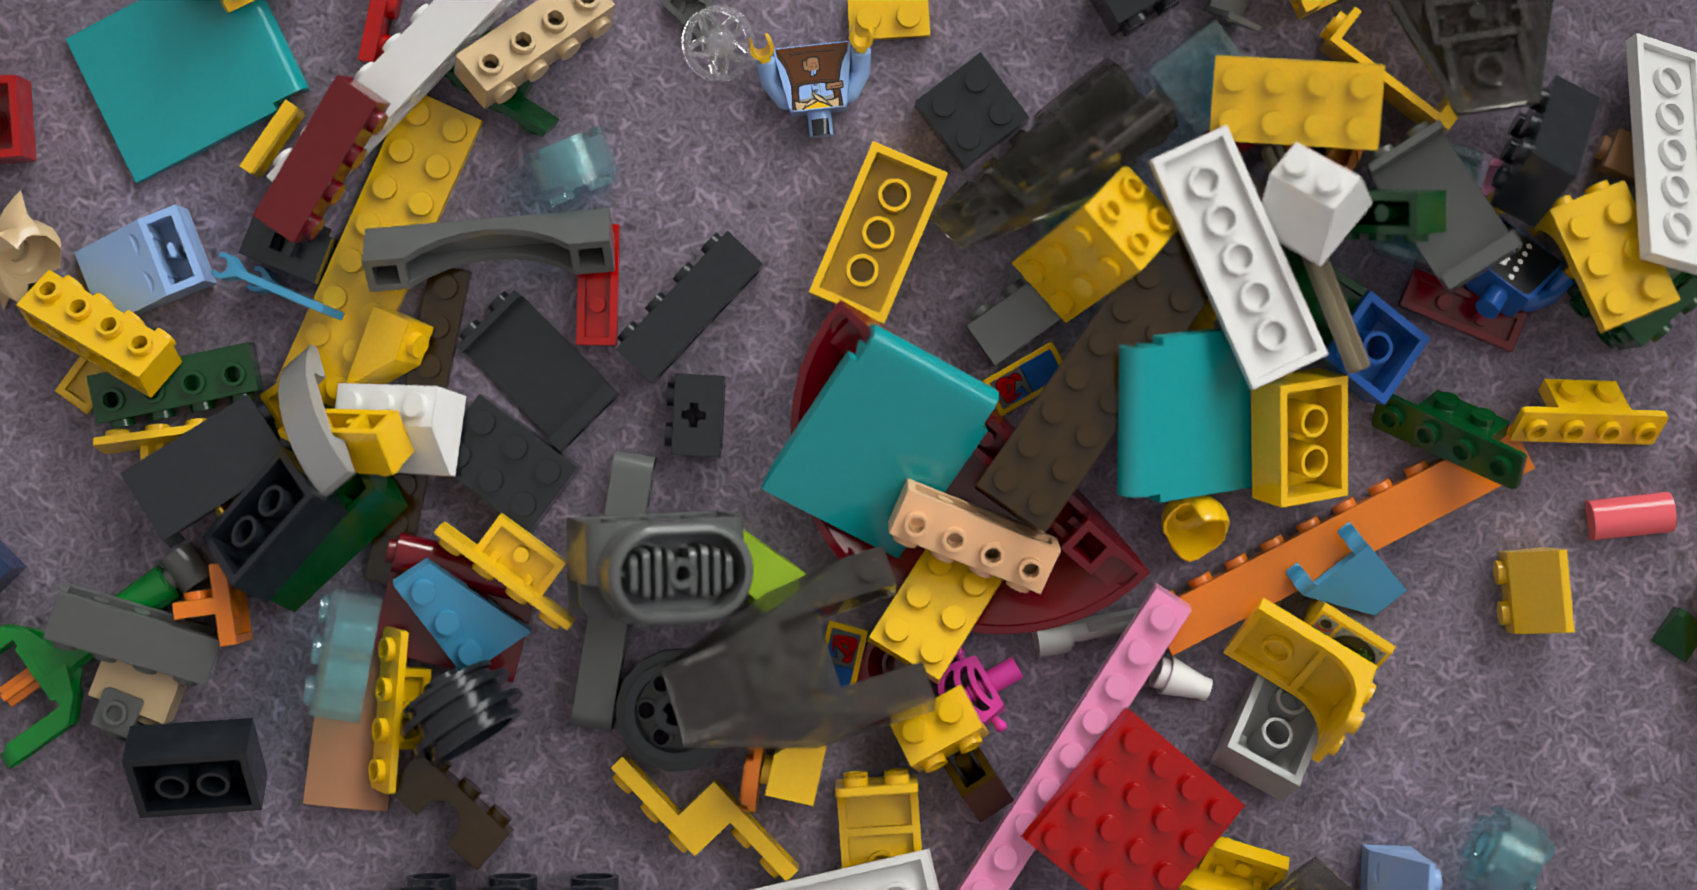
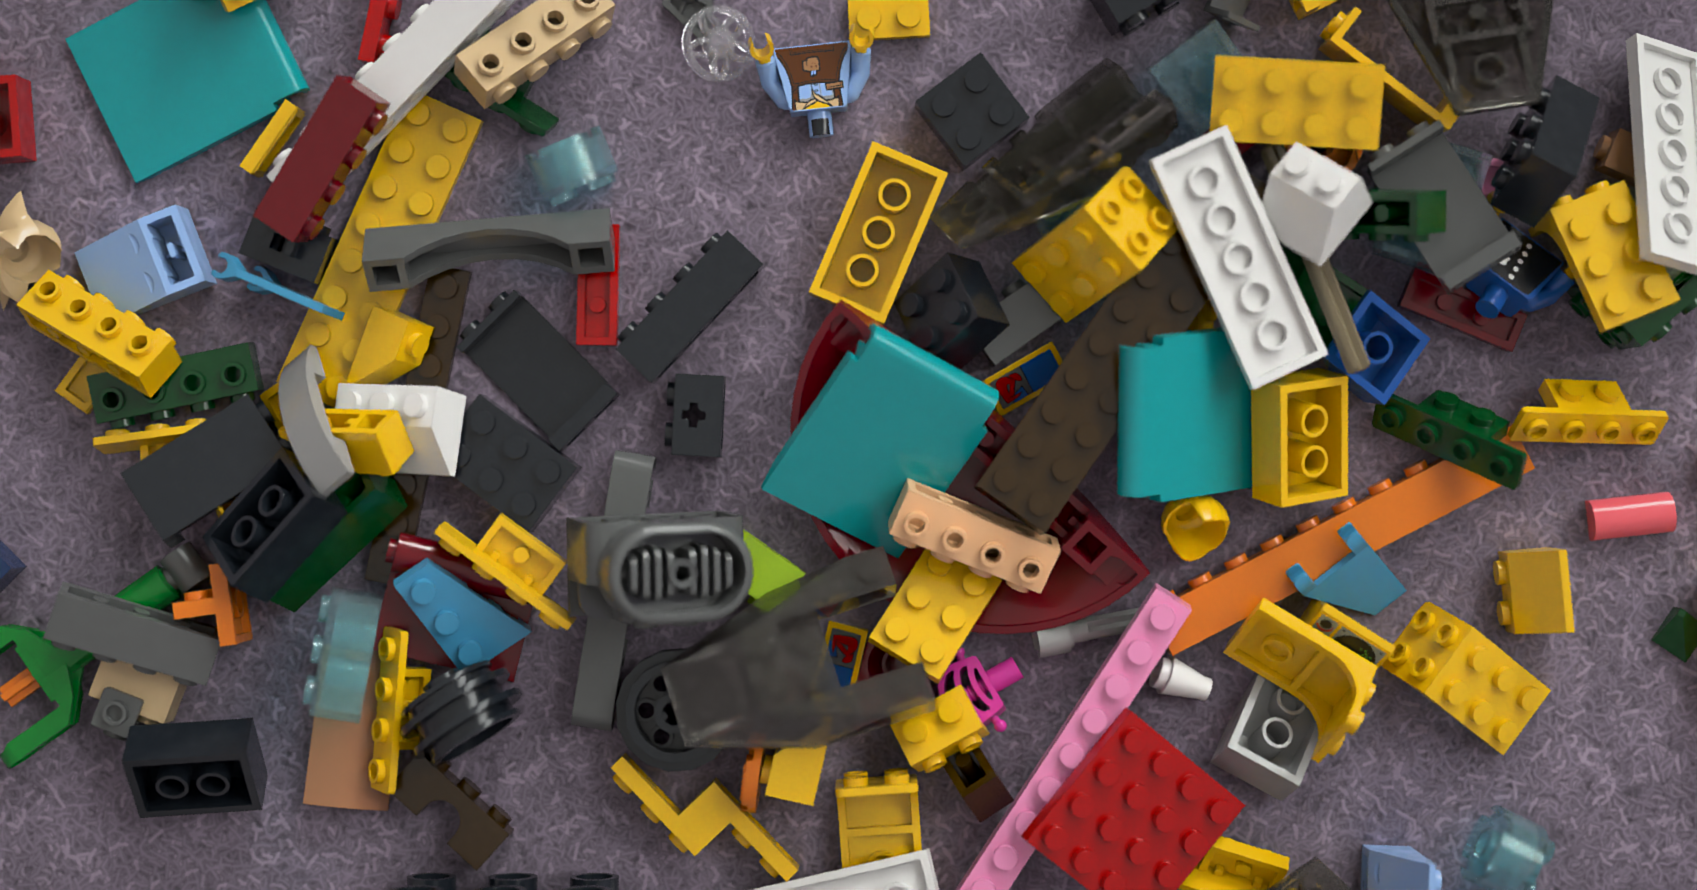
(952, 310): none -> black brick
(1466, 676): none -> yellow bracket

